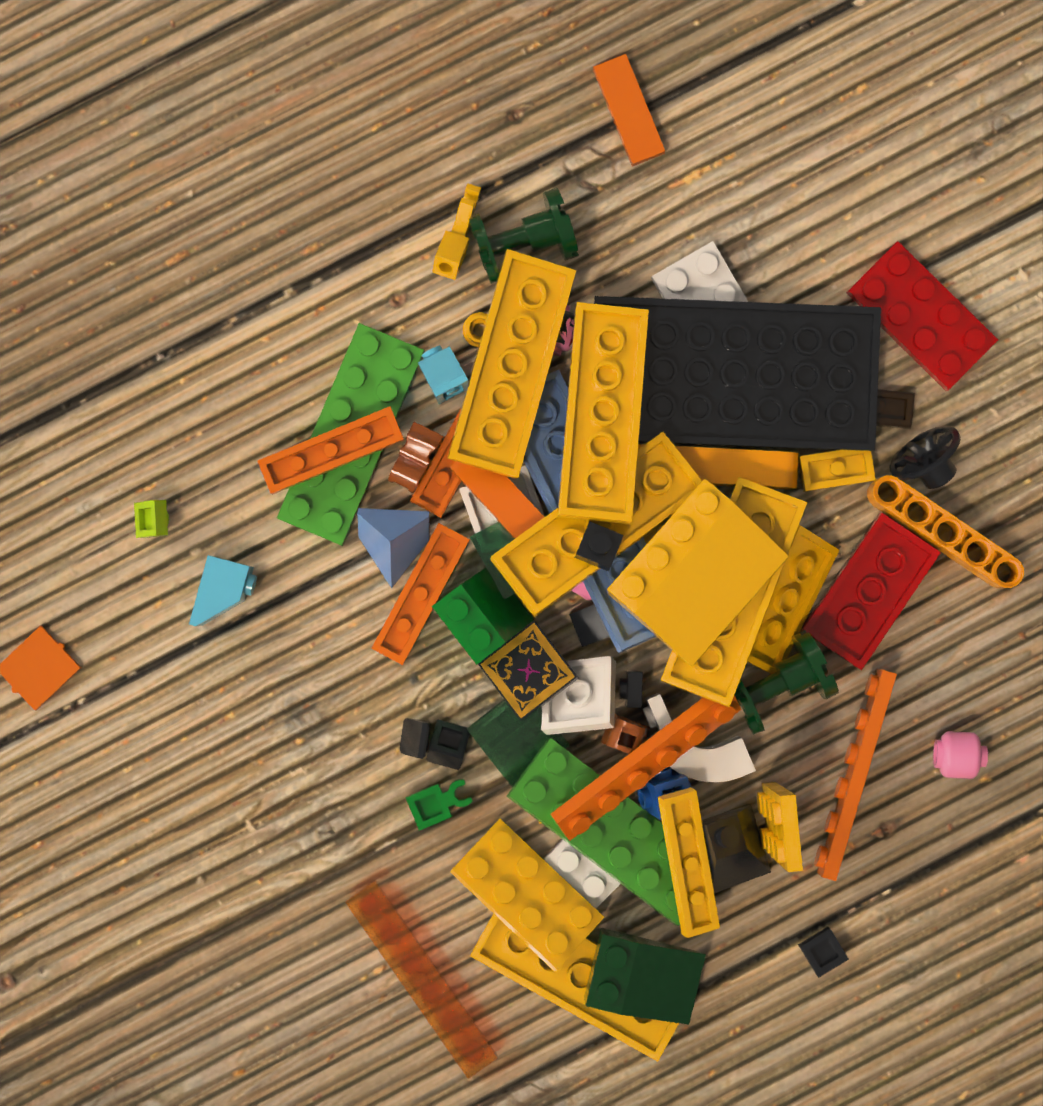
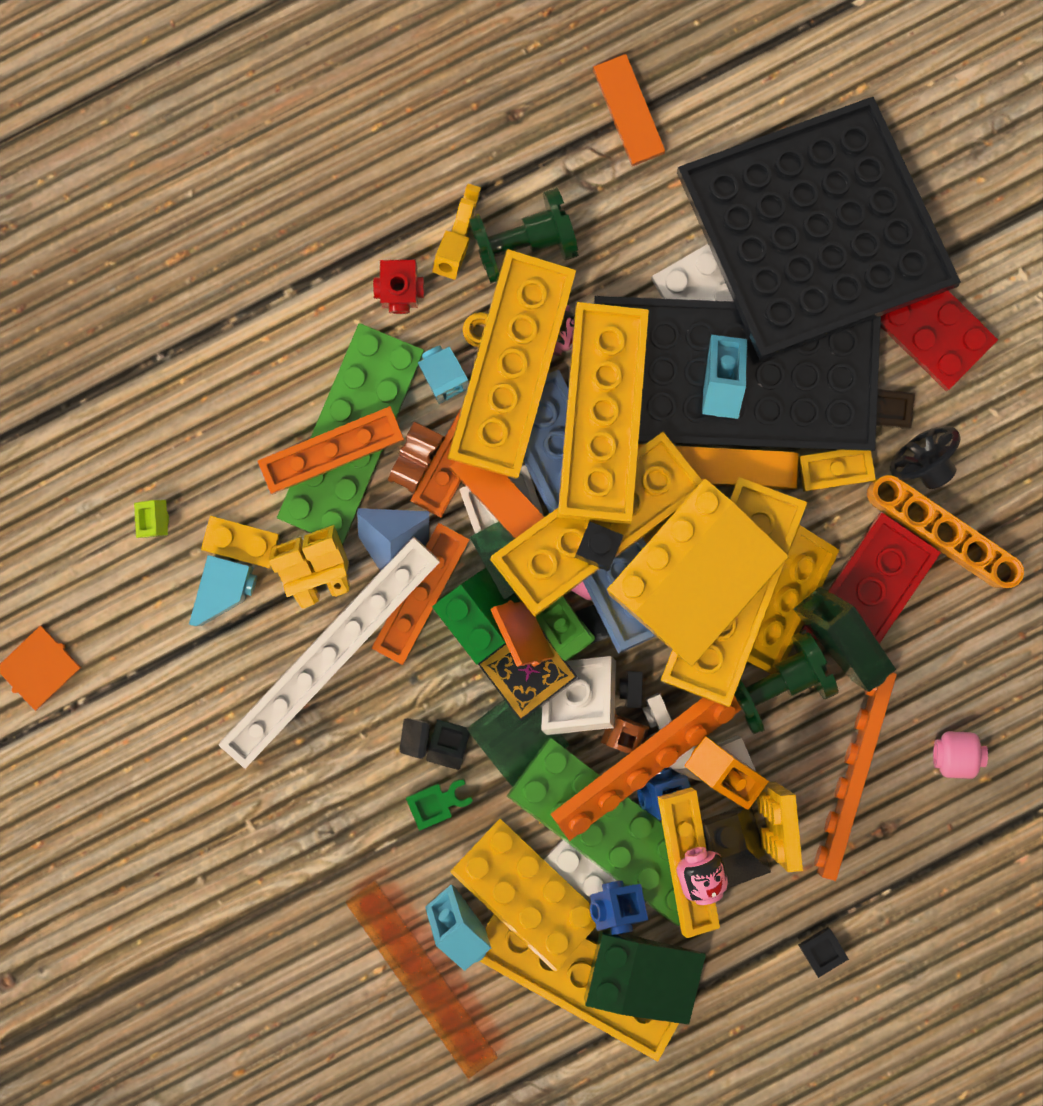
(239, 541): none -> yellow plate
(312, 563): none -> yellow hips
(329, 652): none -> white plate
(394, 274): none -> red brick
(457, 928): none -> medium azure slope
(522, 634): none -> orange piece
(564, 629): none -> bright green slope
(618, 907): none -> blue brick
(702, 876): none -> head
(725, 376): none -> medium azure slope
(726, 773): none -> light orange slope
(817, 228): none -> black plate
(845, 638): none -> clear green slope

